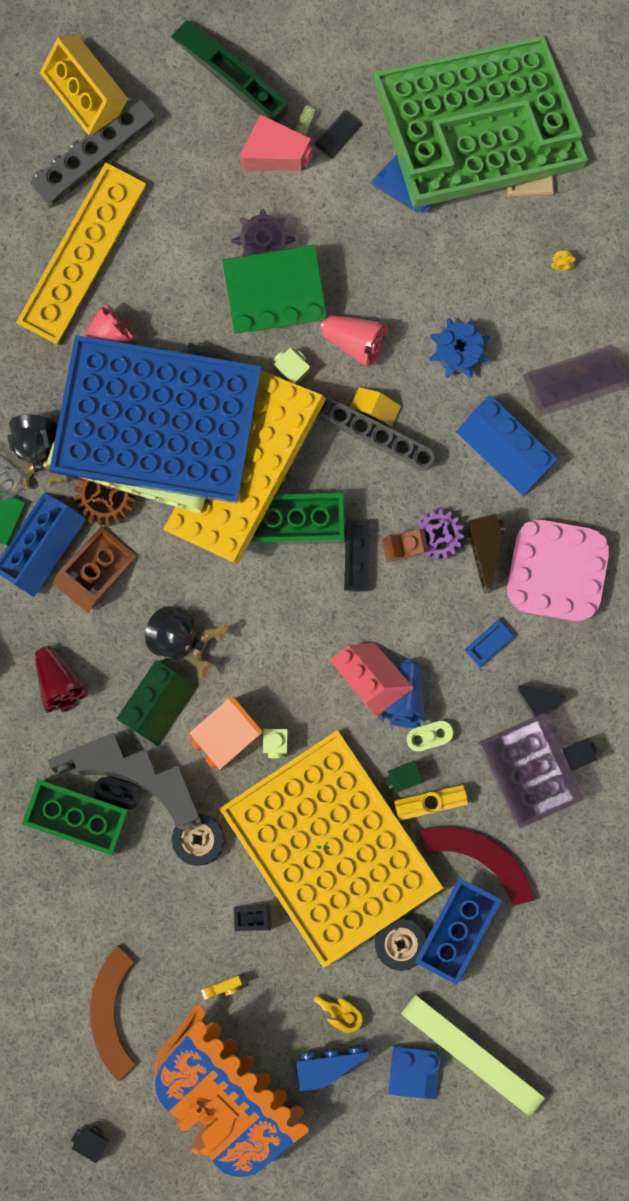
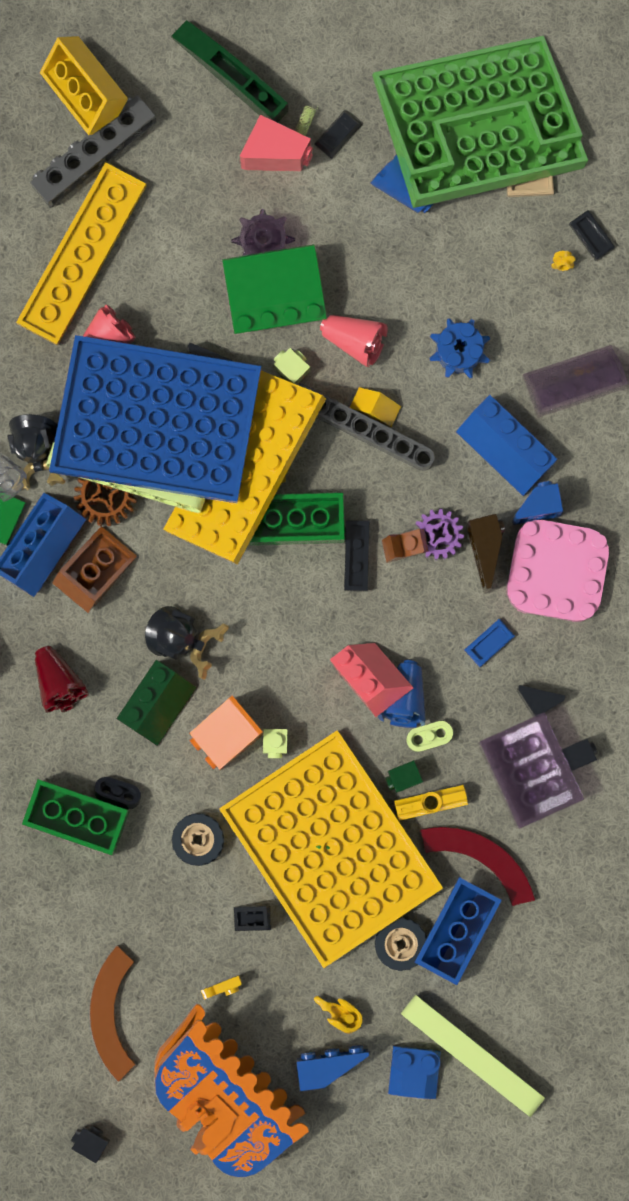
(107, 758): dark grey arch -> none
(541, 504): none -> blue slope
(591, 235): none -> black tile

